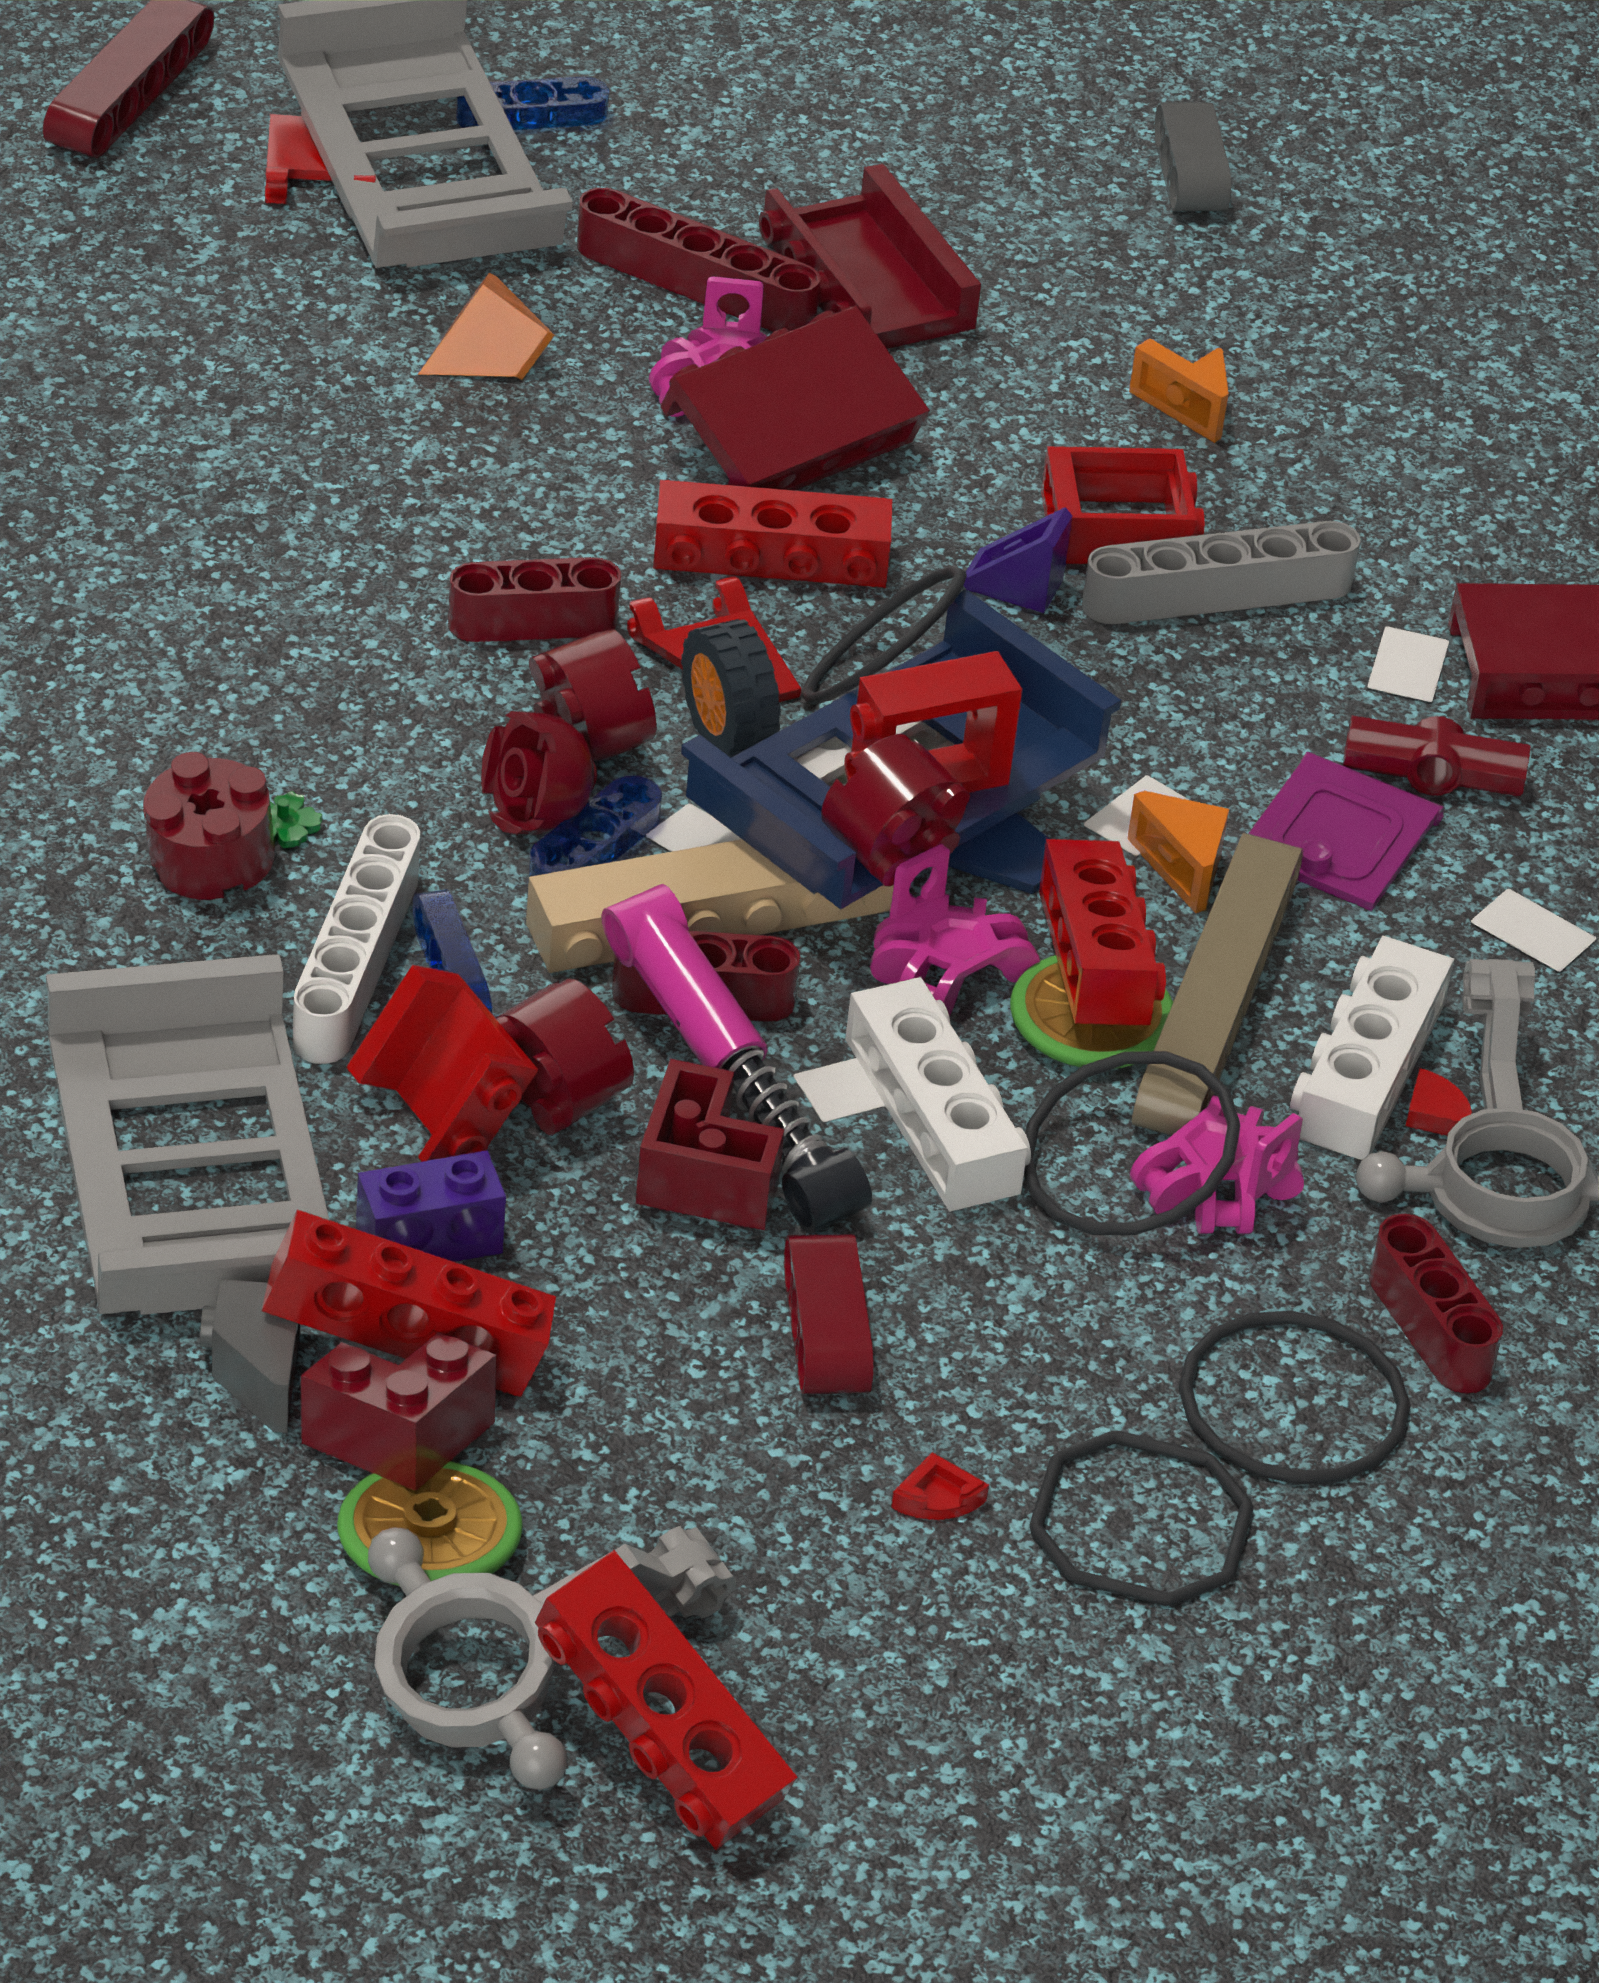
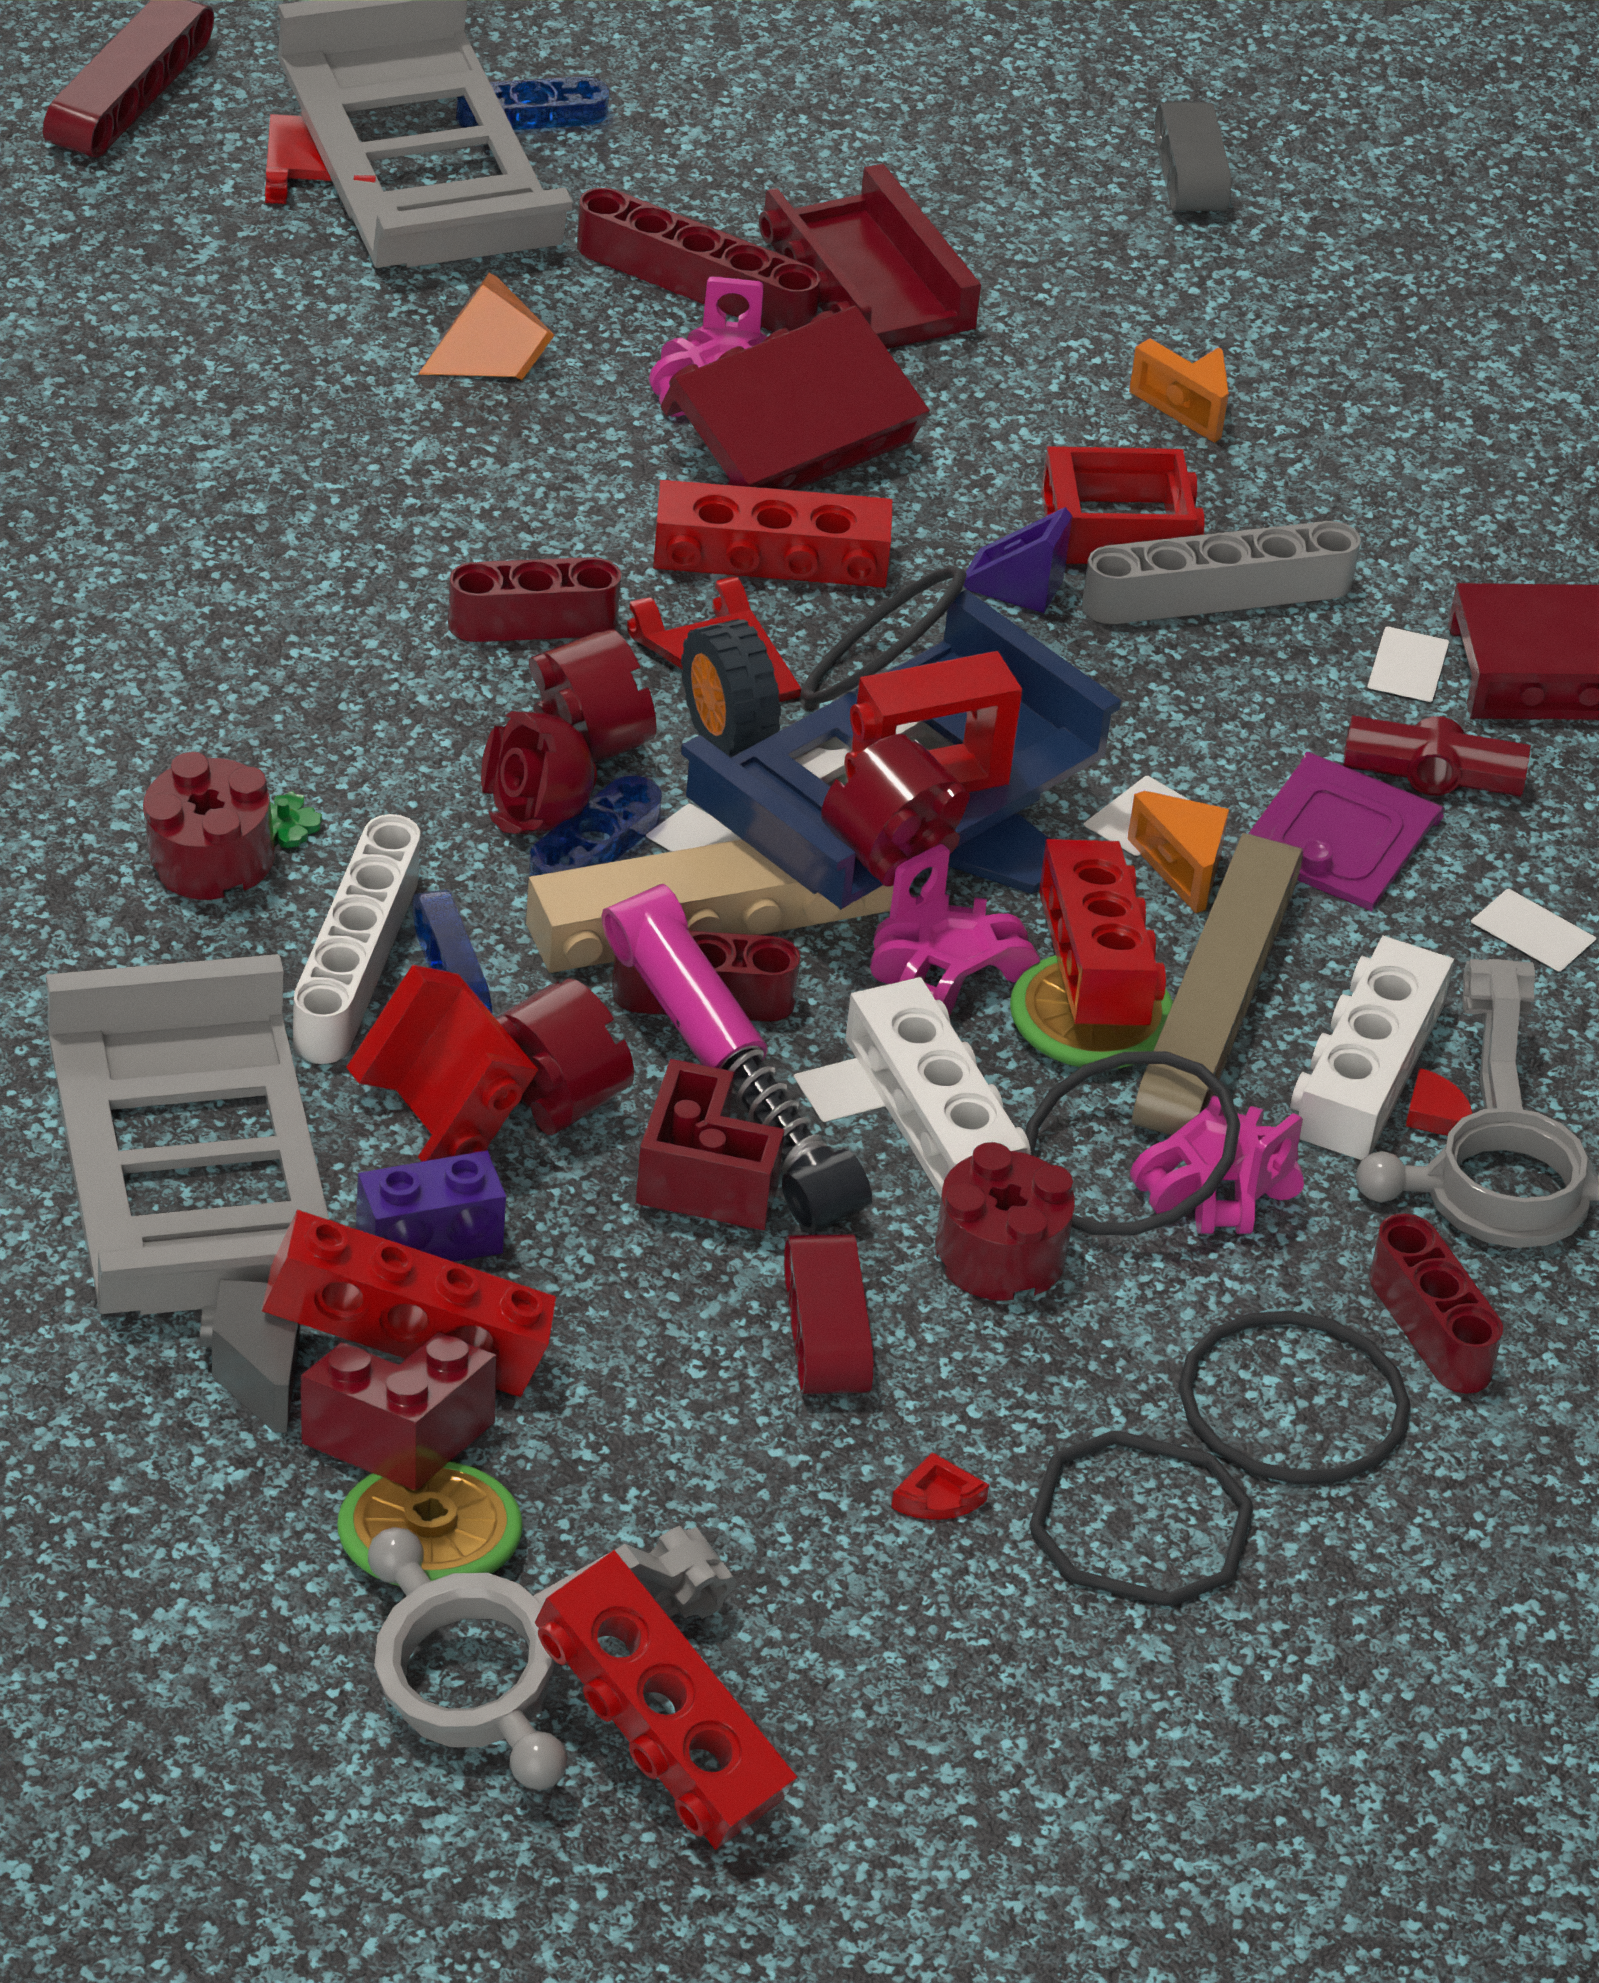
(1004, 1223): none -> dark red brick

